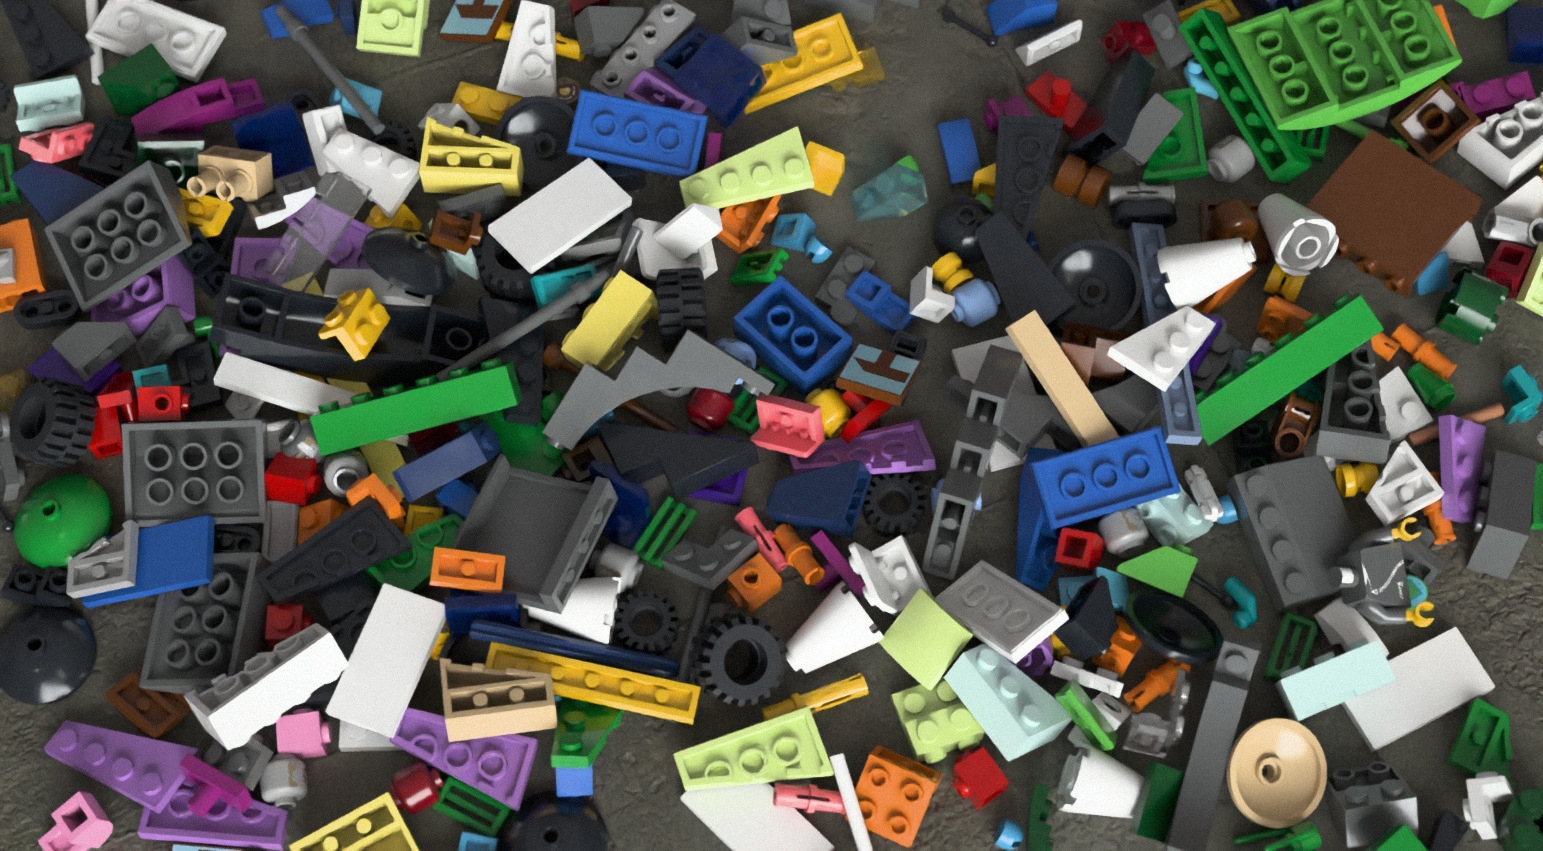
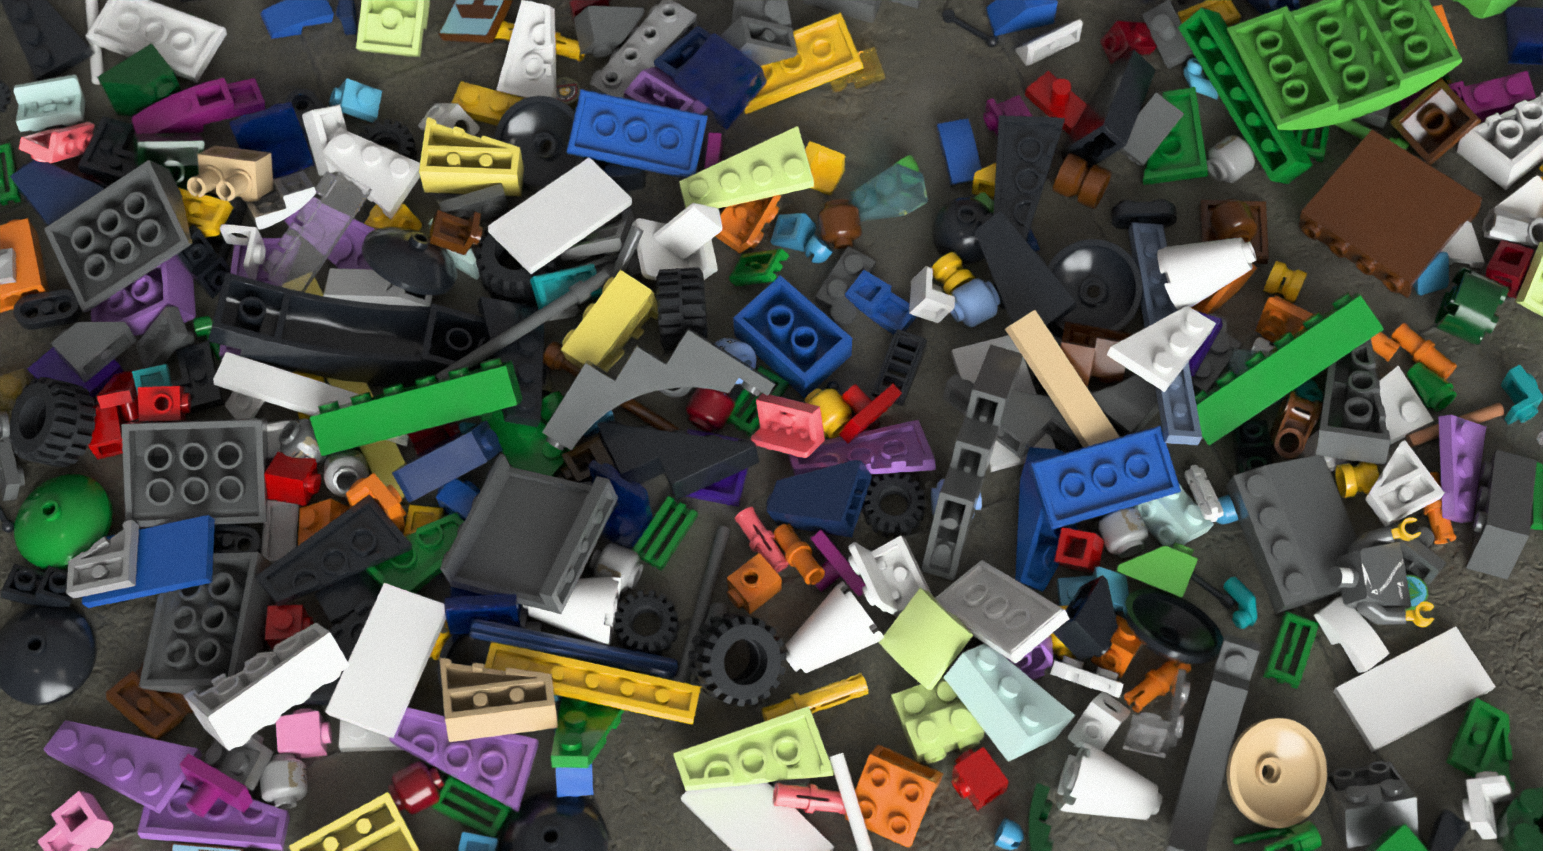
(255, 251): none -> white bracket
(299, 32): dark grey bar -> none
(356, 322): yellow bracket -> none
(467, 570): orange plate -> none
(710, 565): dark grey plate -> none
(839, 223): none -> reddish brown head
(878, 374): tile -> none
(1086, 716): bright green slope -> none
(1140, 193): light grey pin -> none
(1157, 802): dark green tile -> none
(1297, 234): white cone -> none
(1334, 679): light aqua wedge -> none

